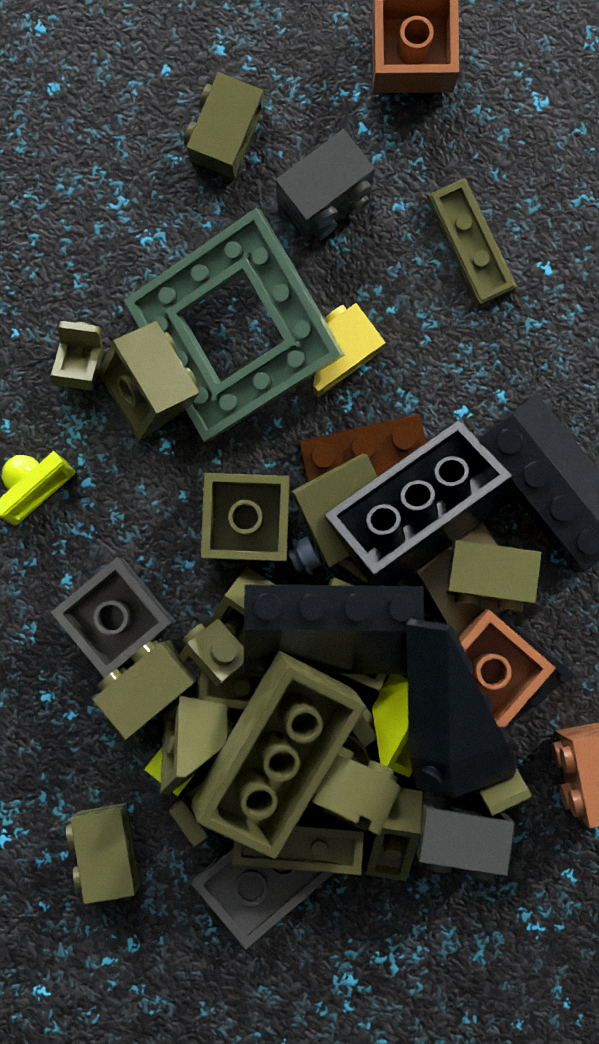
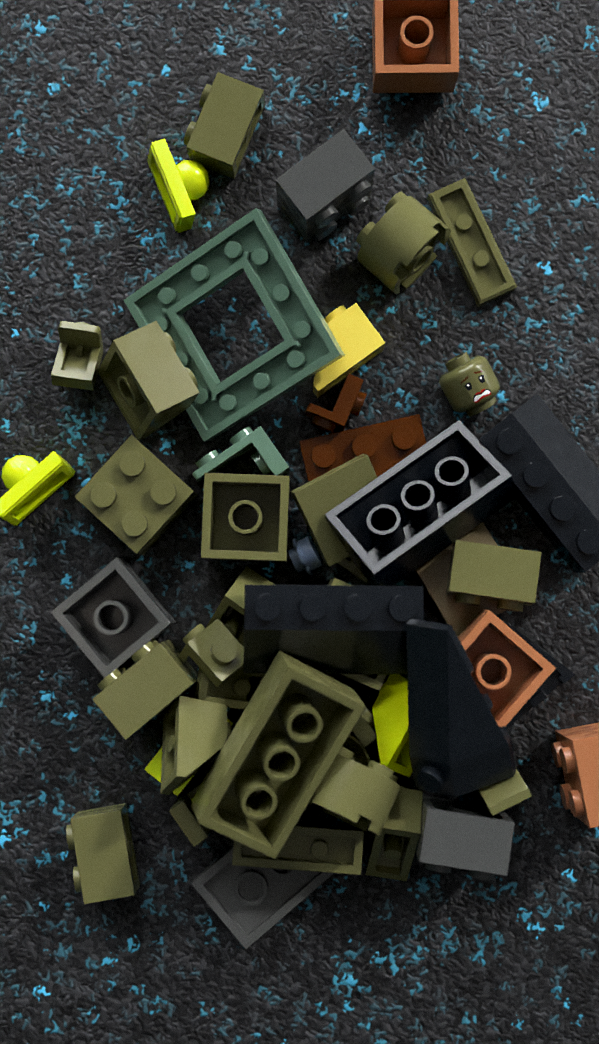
(136, 496): none -> olive brick
(177, 183): none -> neon yellow tile
(266, 458): none -> sand green bracket
(349, 402): none -> reddish brown bracket
(401, 242): none -> olive brick
(469, 384): none -> olive head

